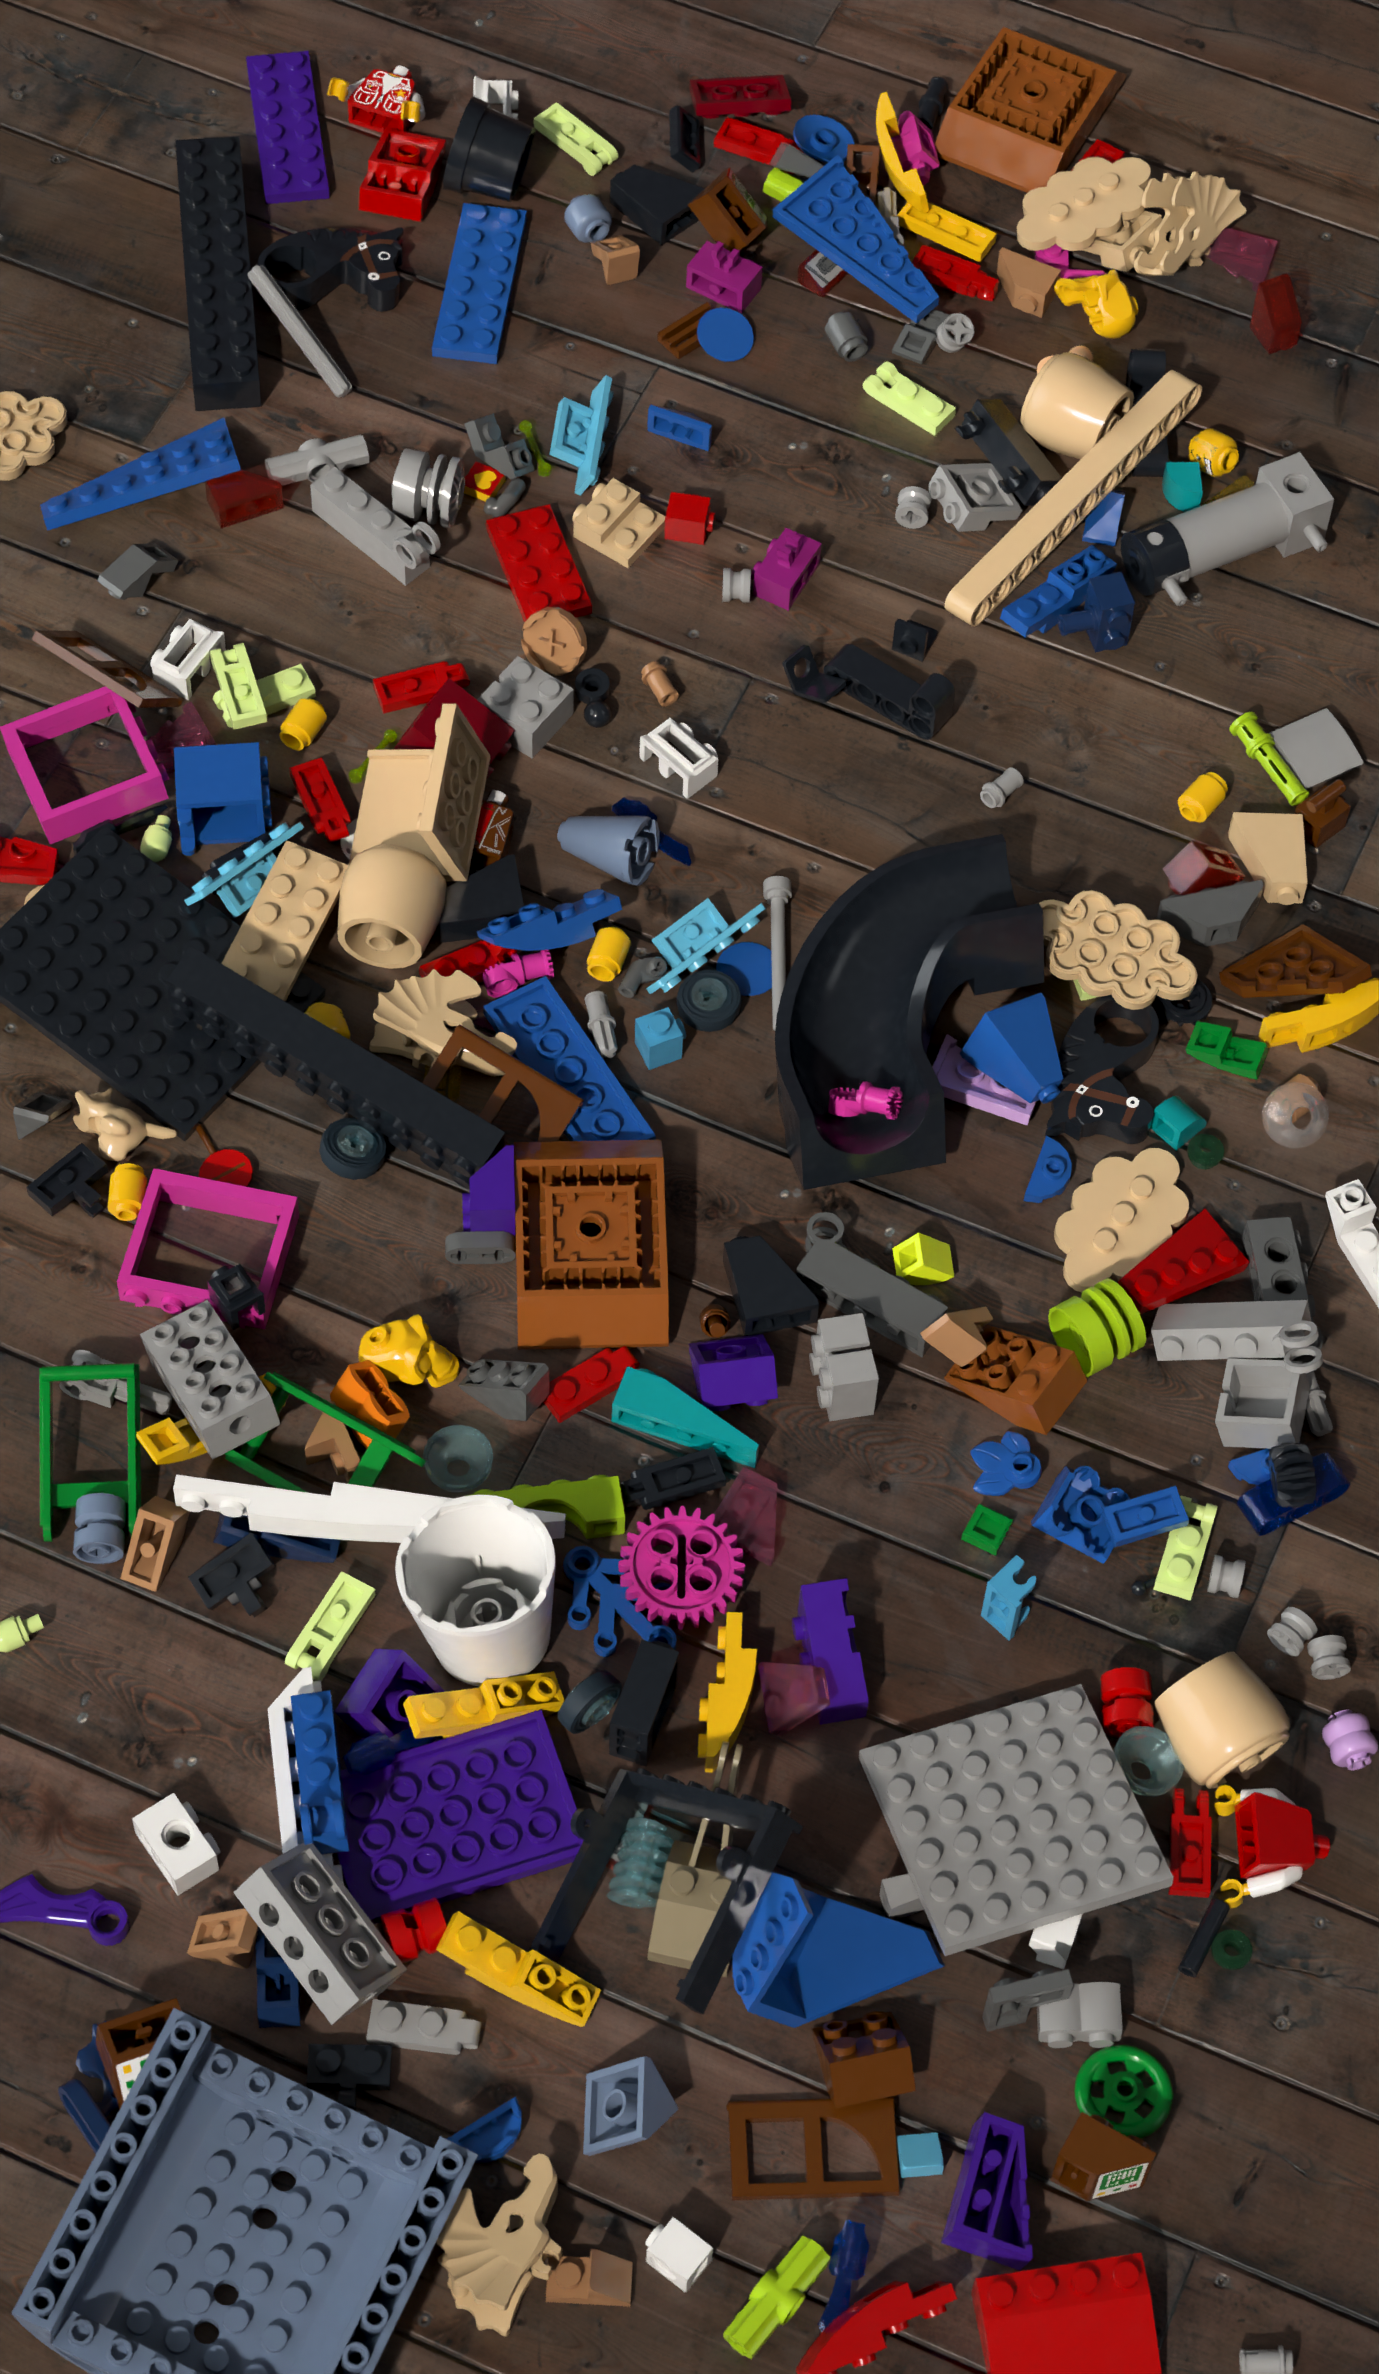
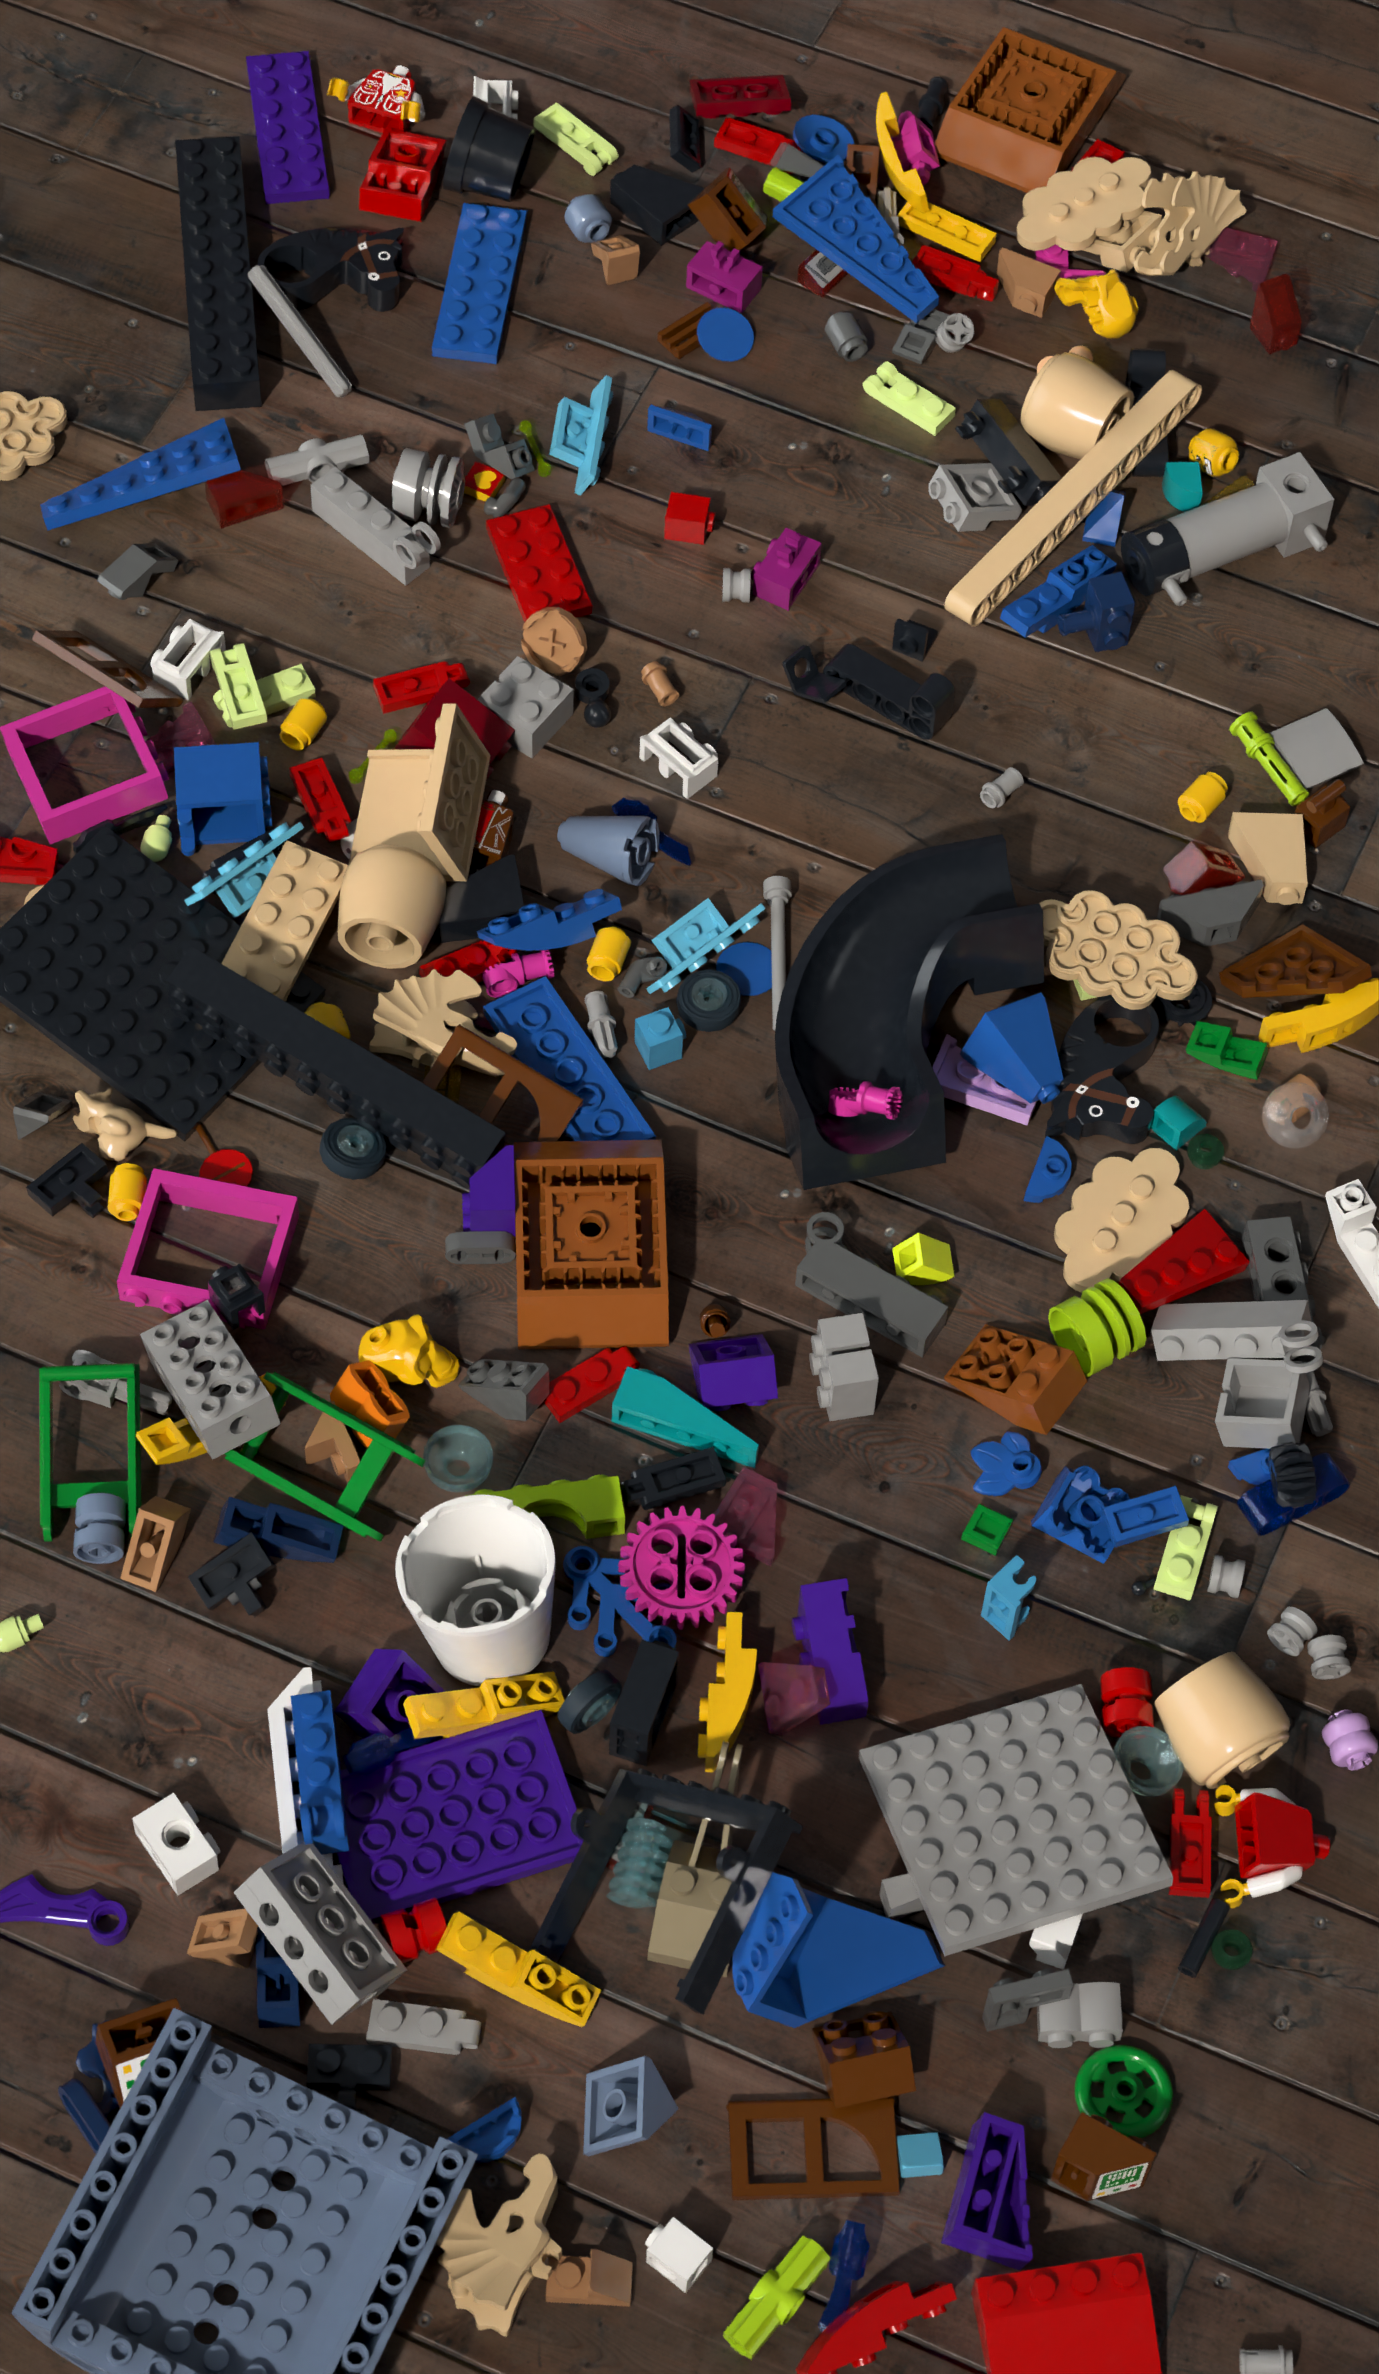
(331, 1625): yellowish green plate -> none
(347, 1514): white slope -> none
(617, 522): tan plate -> none
(765, 1288): black slope -> none
(913, 507): light grey wheel -> none
(959, 1334): medium nougat slope -> none

